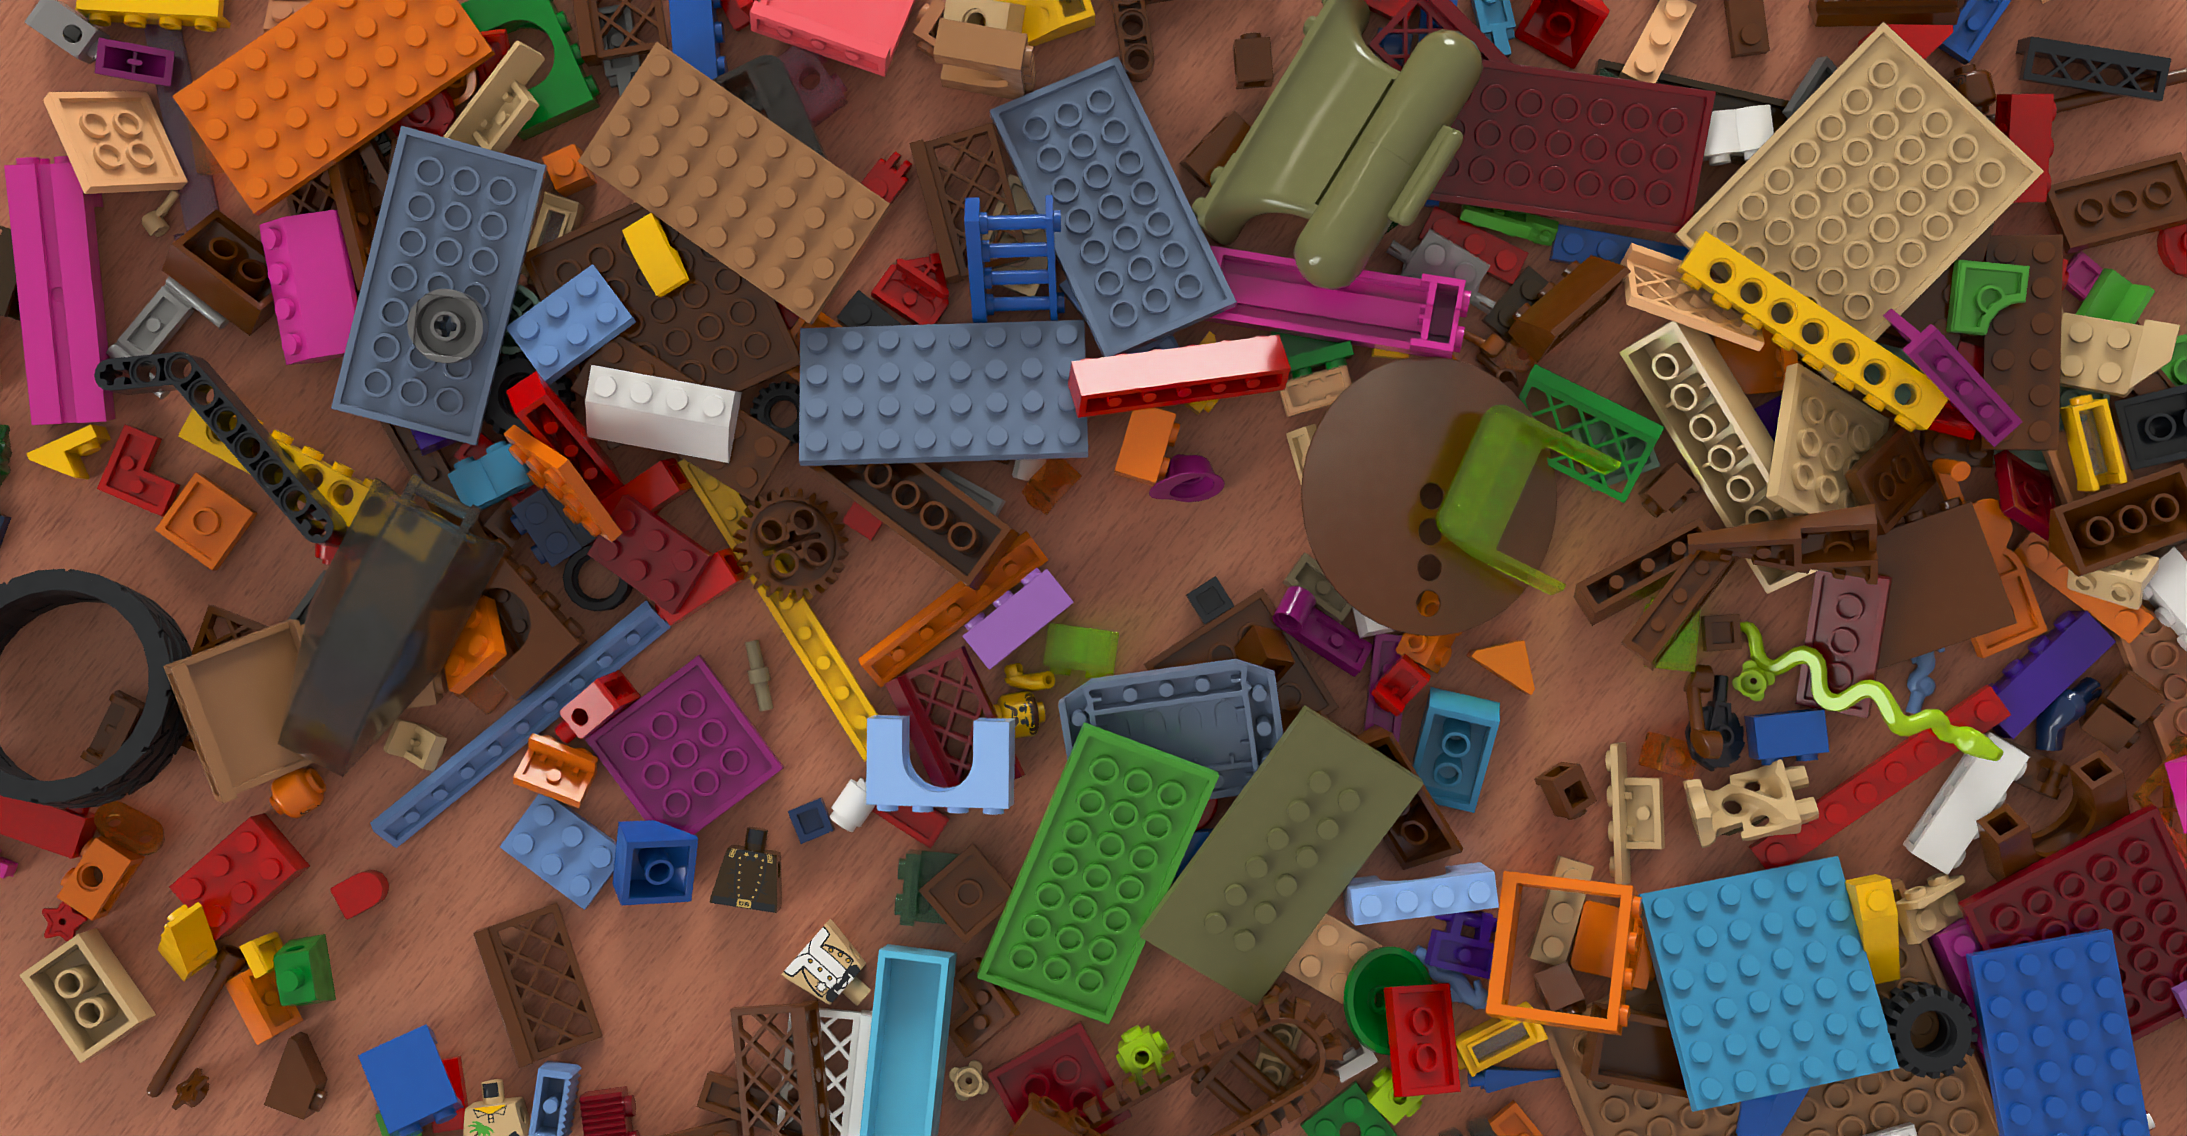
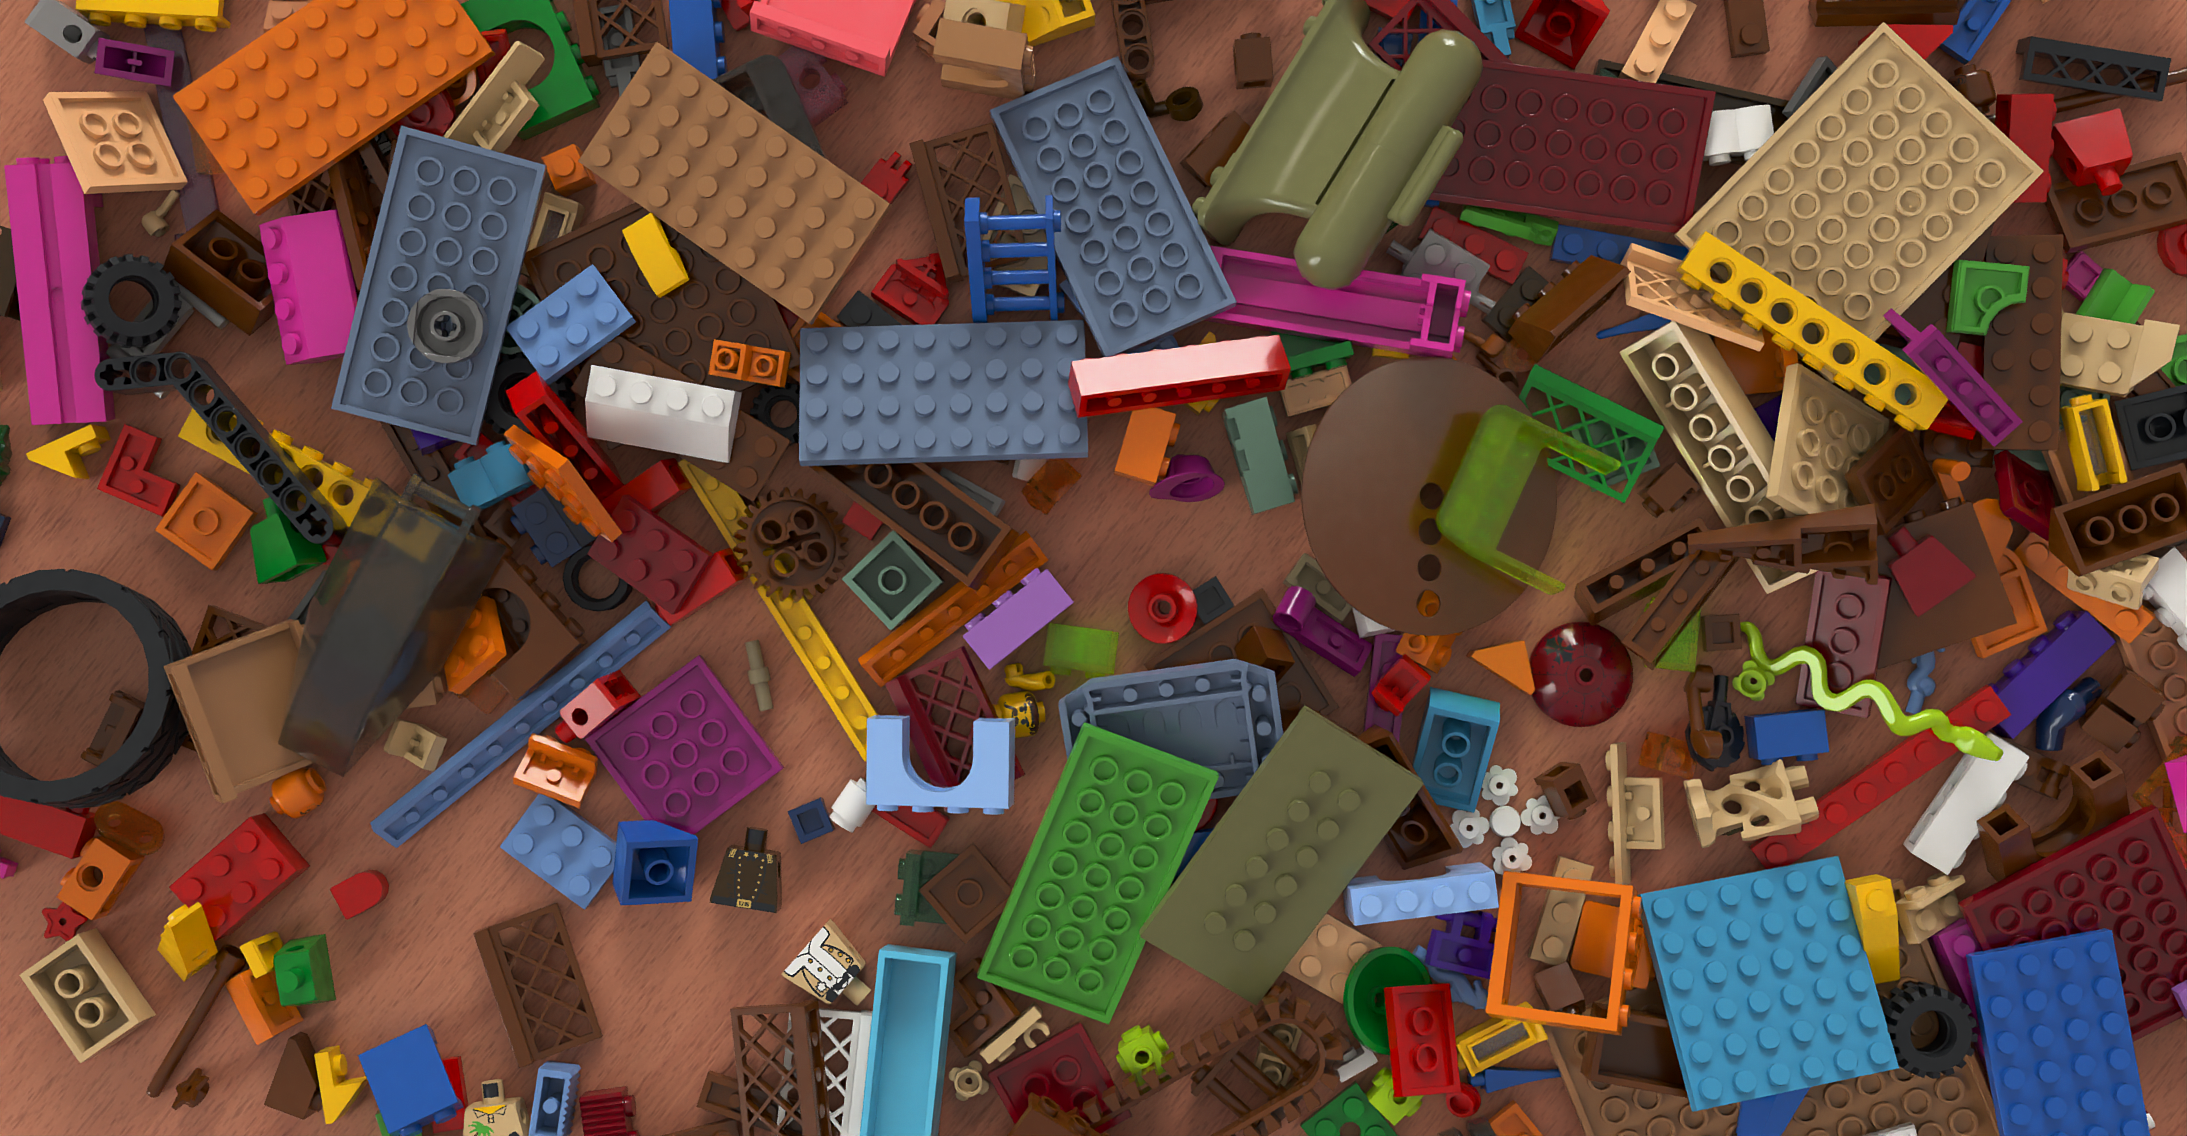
(137, 270): none -> black tyre
(281, 549): none -> green torso
(335, 1091): none -> yellow slope
(749, 363): none -> orange slope
(893, 580): none -> sand green brick
(1002, 1044): none -> tan plate
(1146, 613): none -> red dish
(1181, 104): none -> dark brown plate
(1259, 455): none -> sand green wedge
(1465, 1102): none -> red plate
(1504, 821): none -> white plant
(1557, 669): none -> dark red dish
(1644, 323): none -> blue piece
(1925, 570): none -> dark red torso
(2093, 150): none -> red torso

